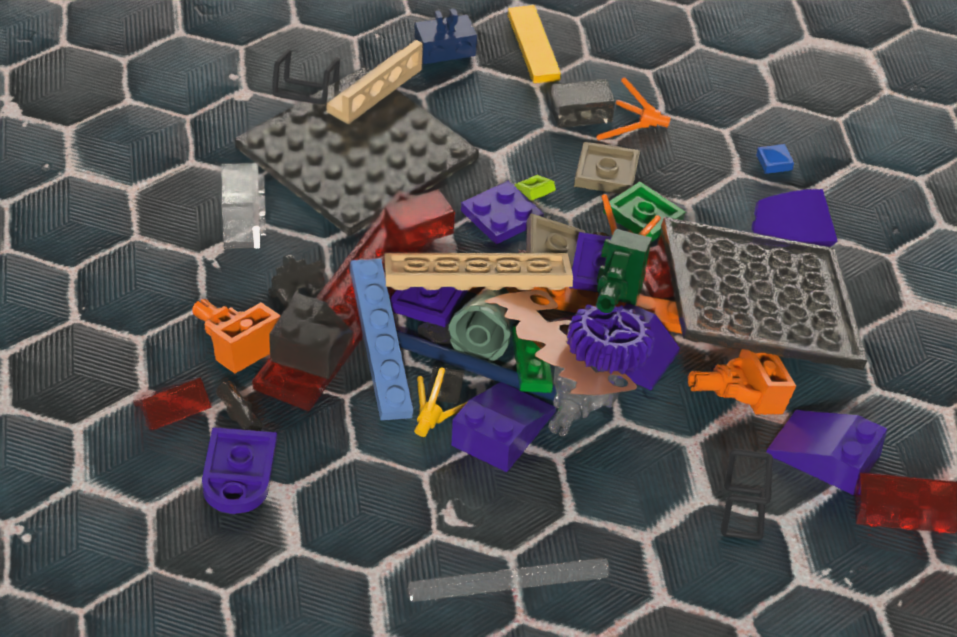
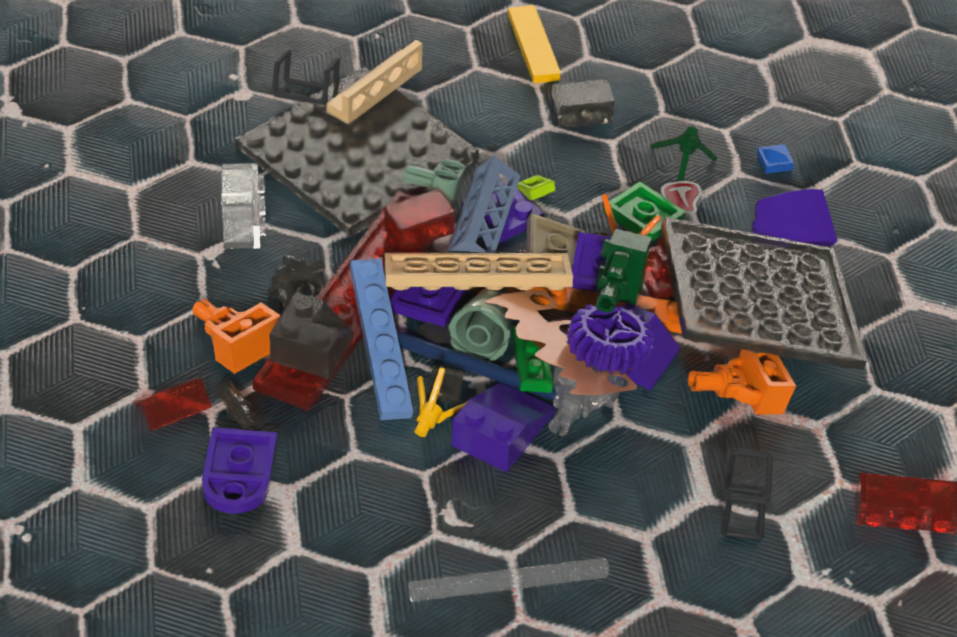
(446, 38): dark blue brick -> none
(446, 178): none -> sand green beam
(480, 203): none -> sand blue fence
(606, 168): dark tan tile -> none
(648, 115): orange plant -> none
(685, 195): none -> piece
(687, 144): none -> dark green plant
(830, 446): dark purple slope -> none

